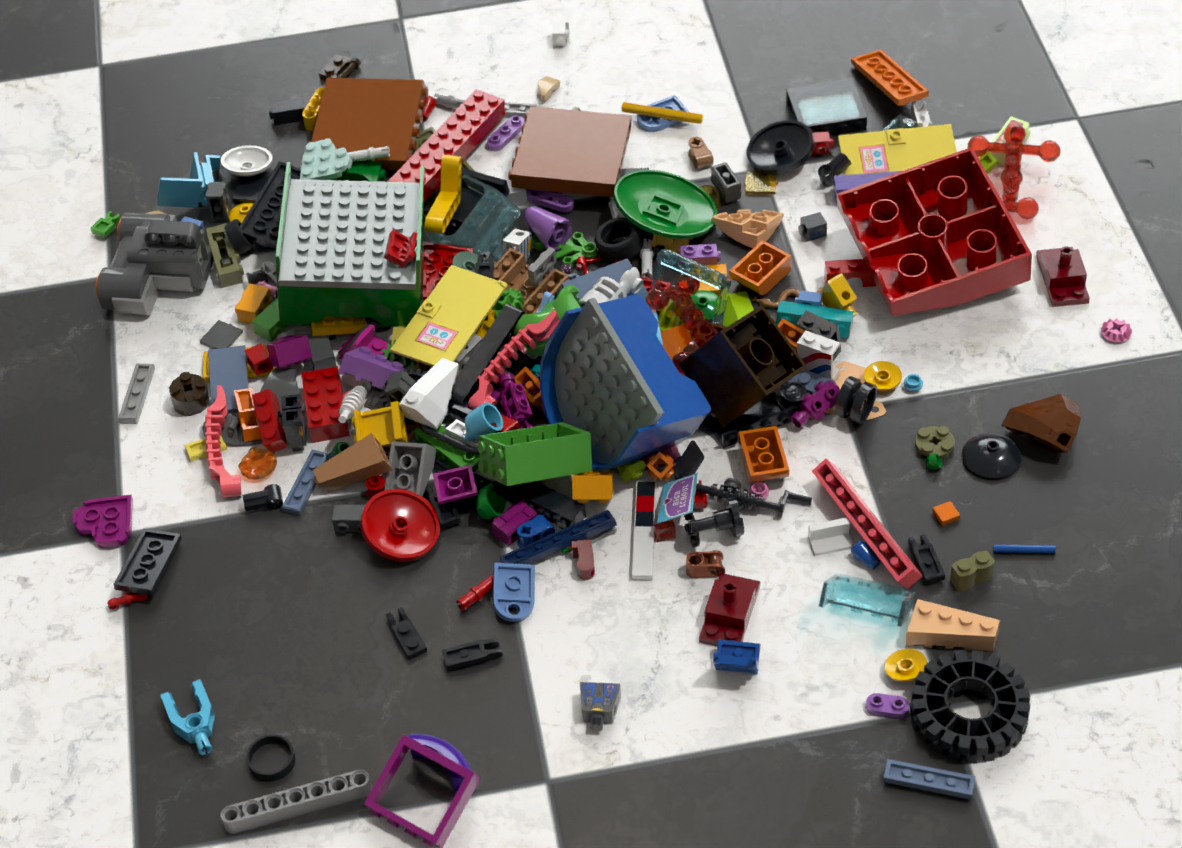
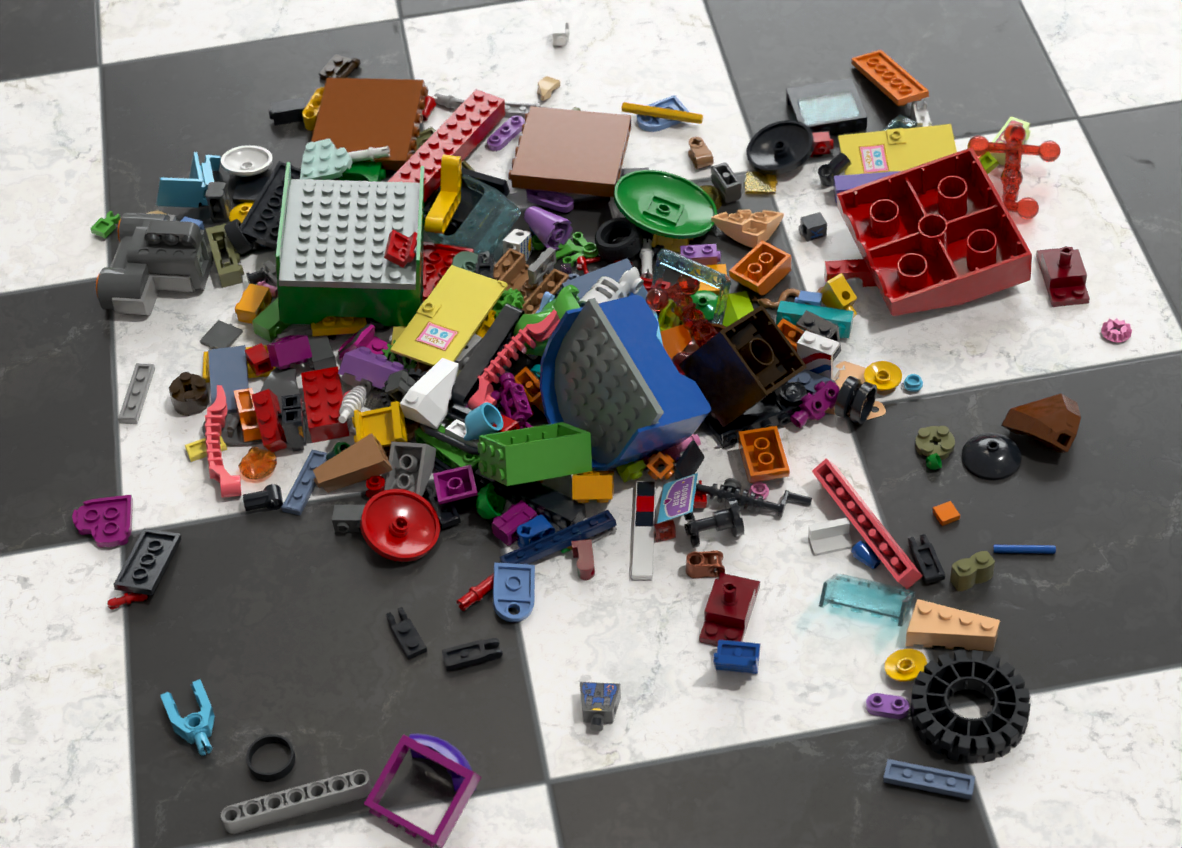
(682, 446): none -> bright pink pin

